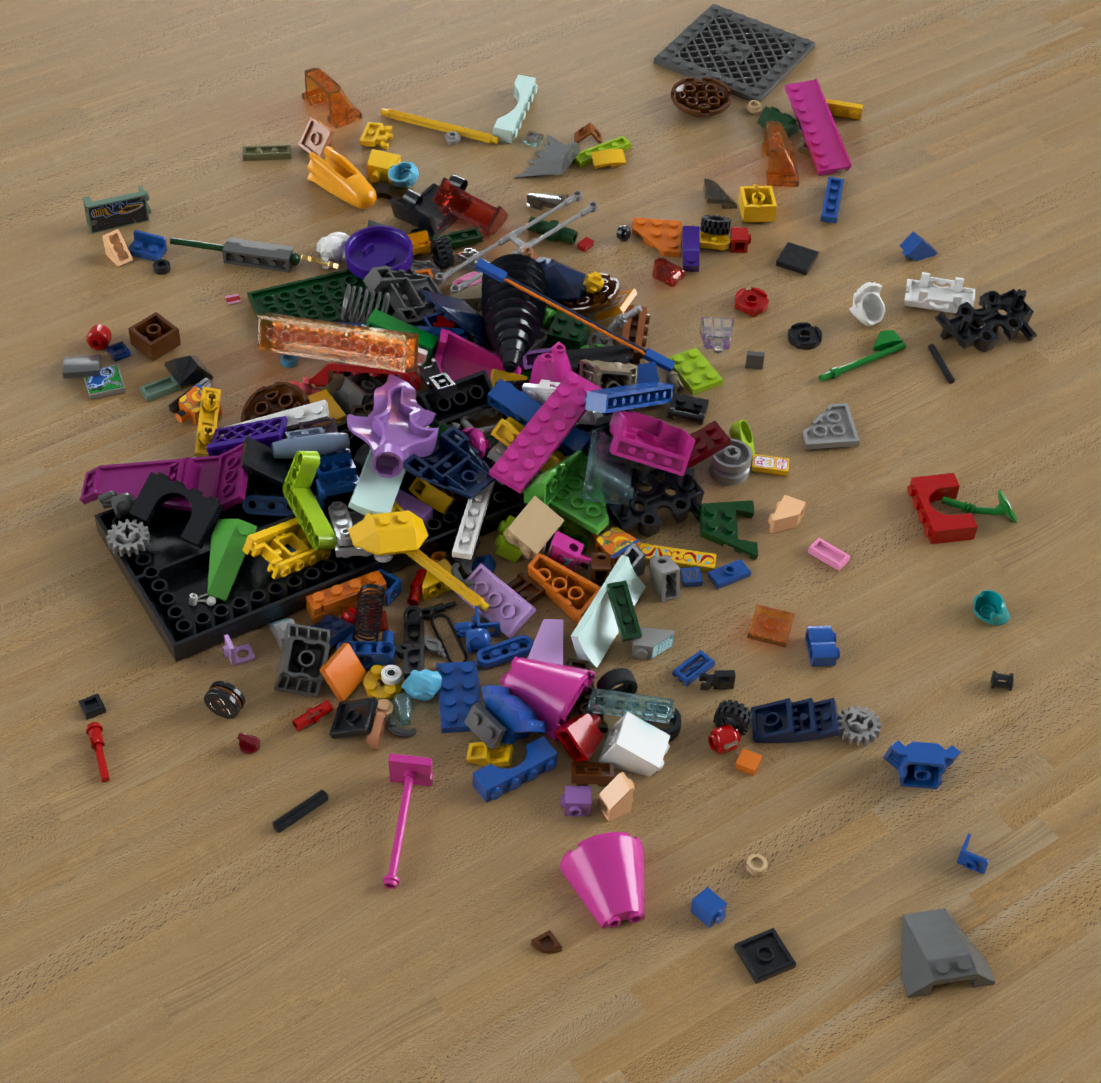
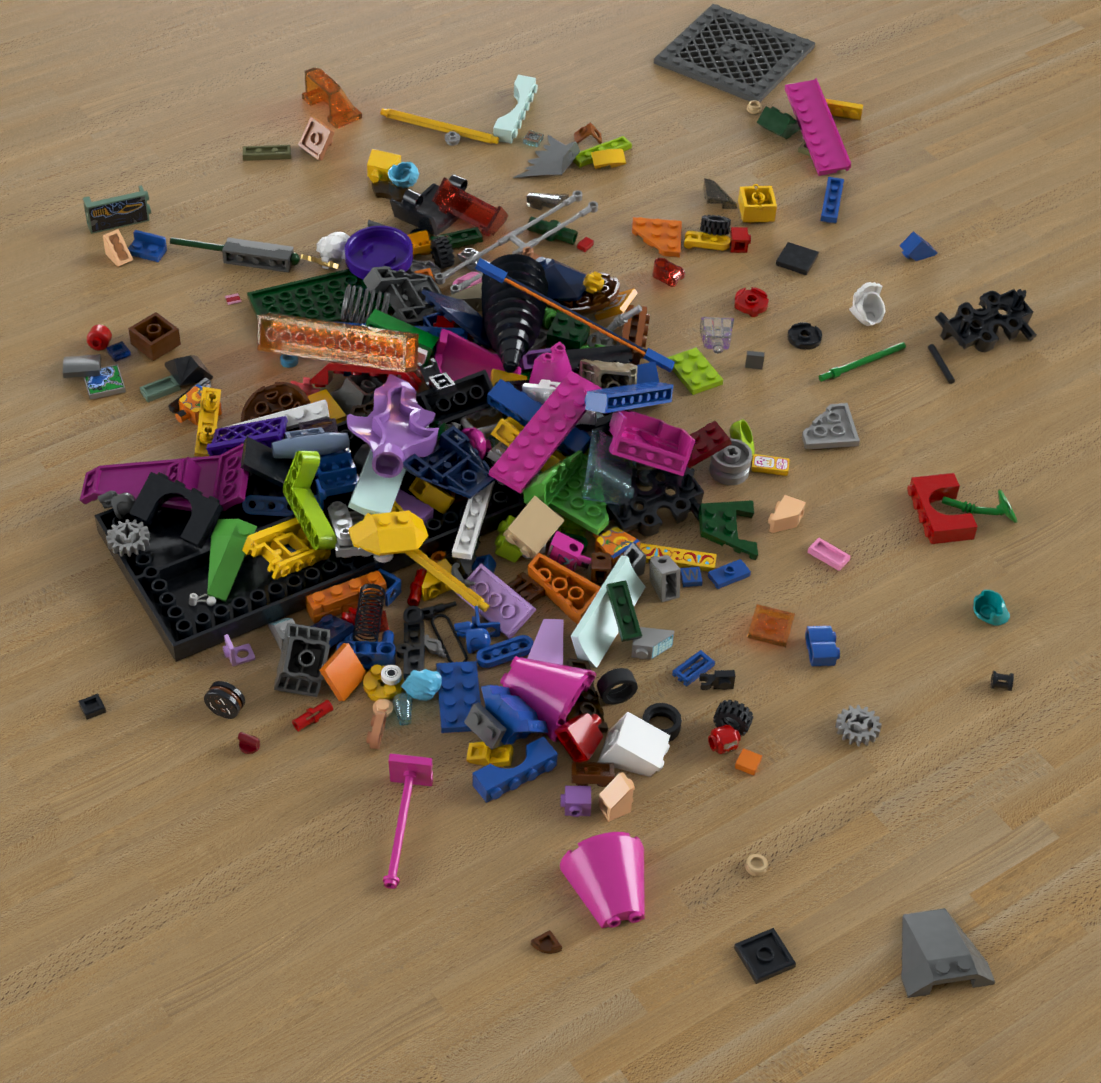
(94, 731): red pin -> none
(161, 267): black tile -> none
(300, 811): black axle -> none
(341, 179): light orange piece -> none
(354, 718): black tile -> none
(372, 133): yellow plate -> none
(399, 731): dark grey piece -> none
(623, 233): black plate -> none
(641, 706): clear light blue fence -> none
(673, 378): dark tan pin -> none
(688, 408): black plate -> none
(691, 248): dark purple slope -> none
(701, 96): reddish brown brick -> none
(709, 907): blue brick -> none
(781, 153): clear orange windscreen -> none
(795, 721): dark blue slope -> none
(886, 338): green slope -> none
(921, 763): blue slope -> none
(933, 297): white piece -> none
(971, 860): blue bracket -> none

